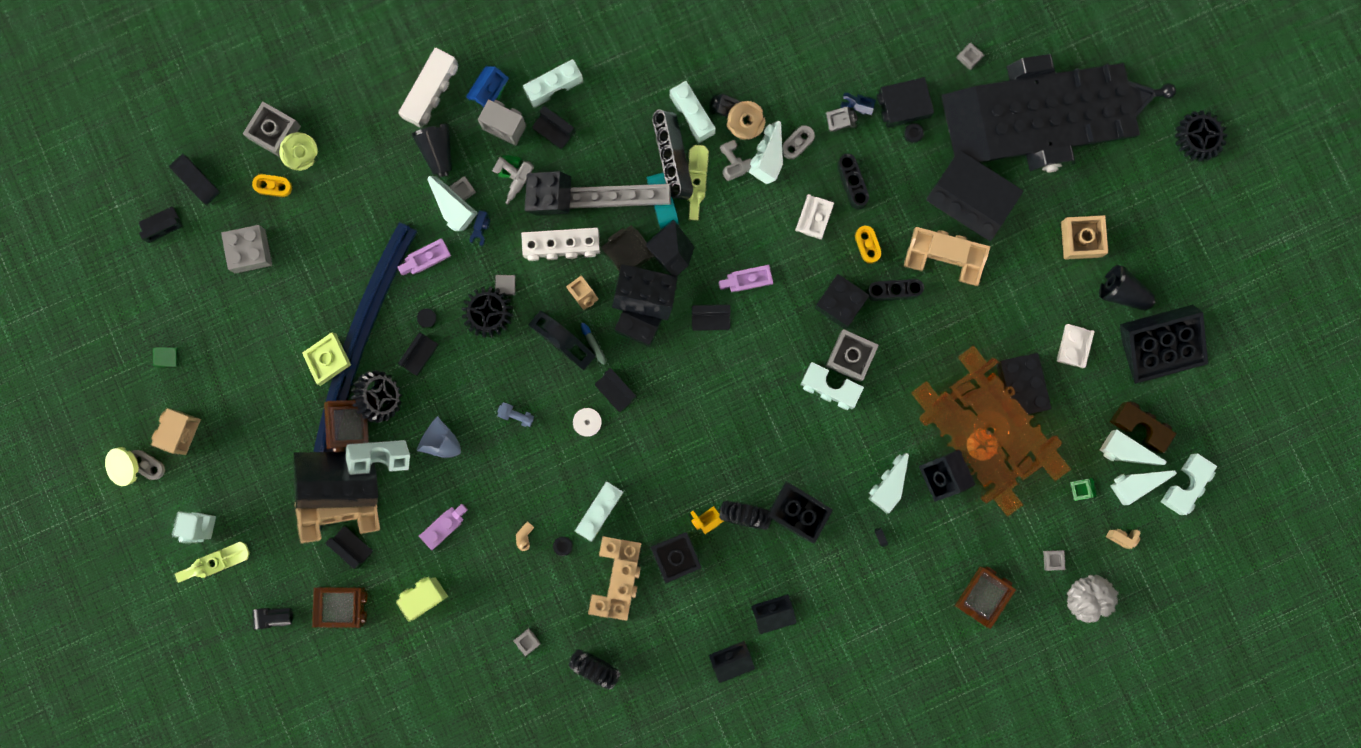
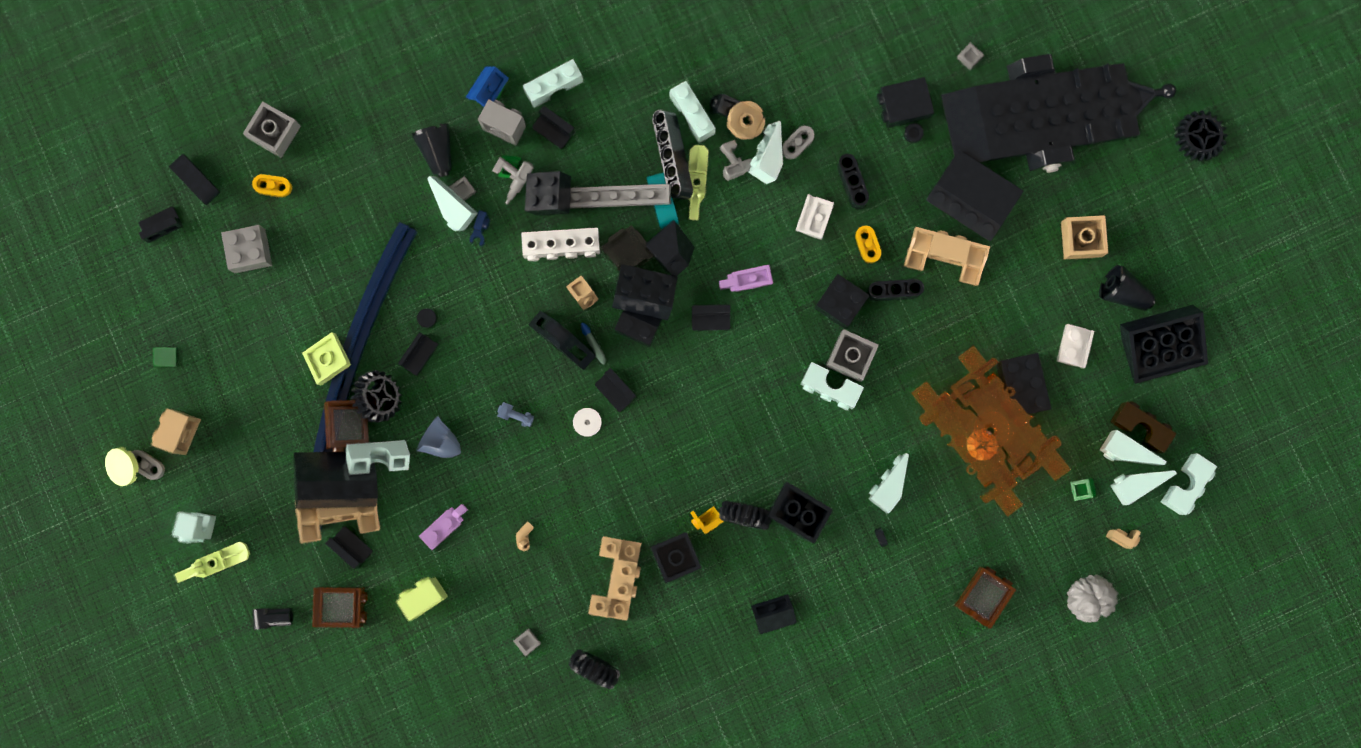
(298, 151): yellowish green tile -> none
(425, 257): lavender hinge -> none
(428, 87): white brick -> none
(488, 303): black gear -> none
(506, 284): light grey tile -> none
(563, 546): black tile -> none
(599, 511): light aqua arch -> none
(731, 662): black panel -> none
(841, 118): bracket -> none
(860, 103): dark blue plate -> none
(947, 475): black brick -> none
(1054, 560): light grey tile -> none

